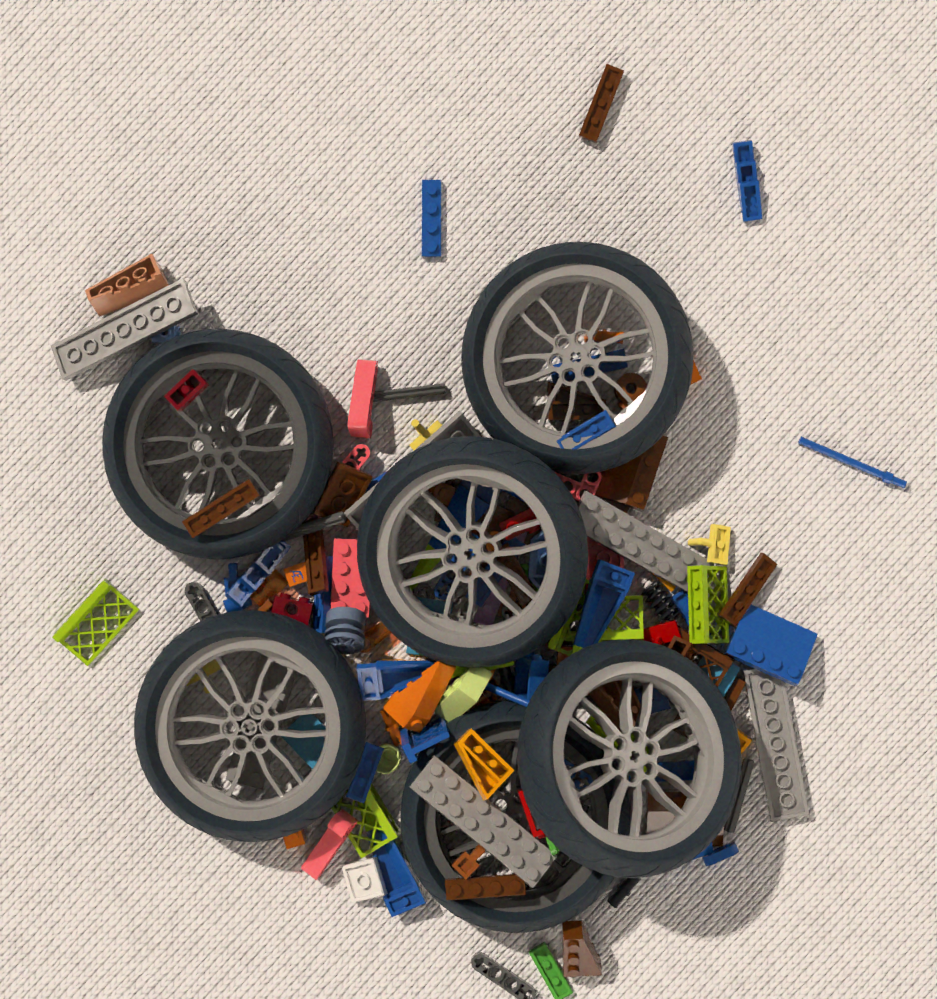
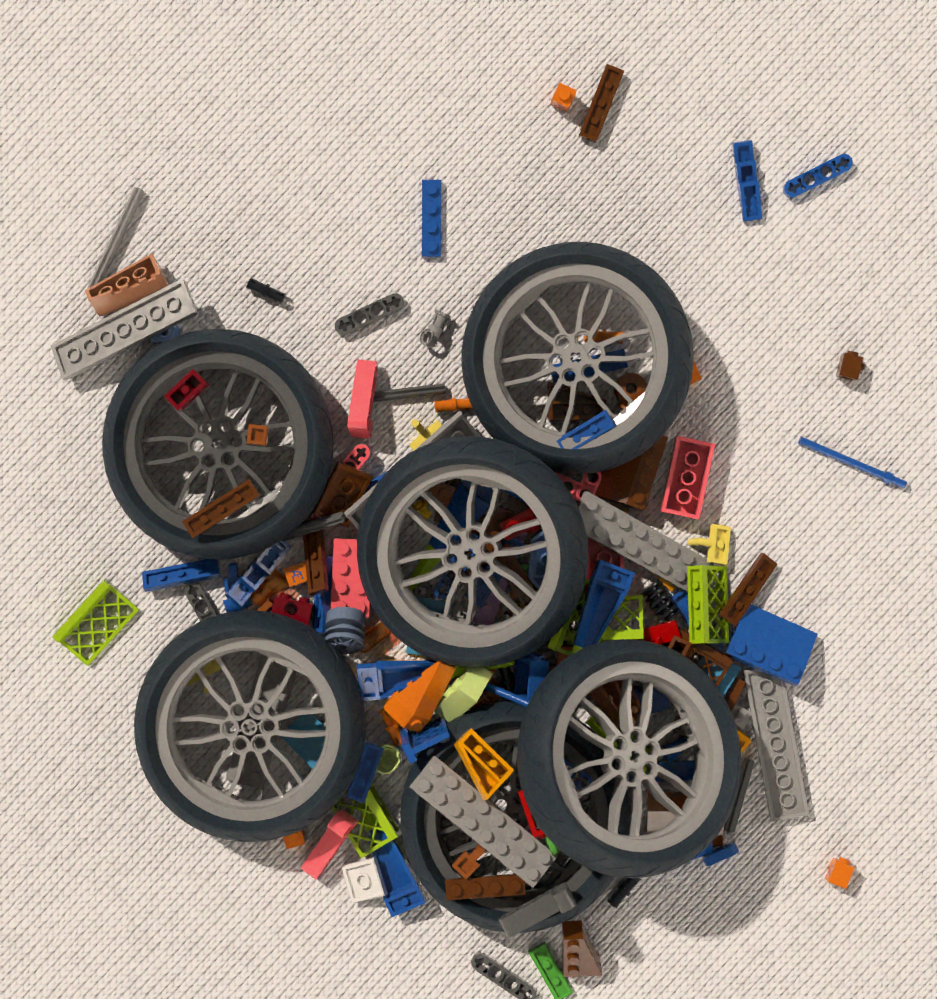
(117, 236): none -> light grey axle
(180, 574): none -> blue plate
(257, 435): none -> dark orange tile
(265, 290): none -> black pin
(370, 316): none -> dark grey beam
(420, 506): none -> yellow plate
(435, 329): none -> light grey connector
(452, 405): none -> orange pin
(539, 908): none -> dark grey beam
(563, 97): none -> orange brick
(673, 756): none -> blue cone
(687, 477): none -> coral brick
(740, 716): none -> light grey tile
(817, 175): none -> blue beam
(839, 872): none -> orange brick
(850, 366): none -> reddish brown brick

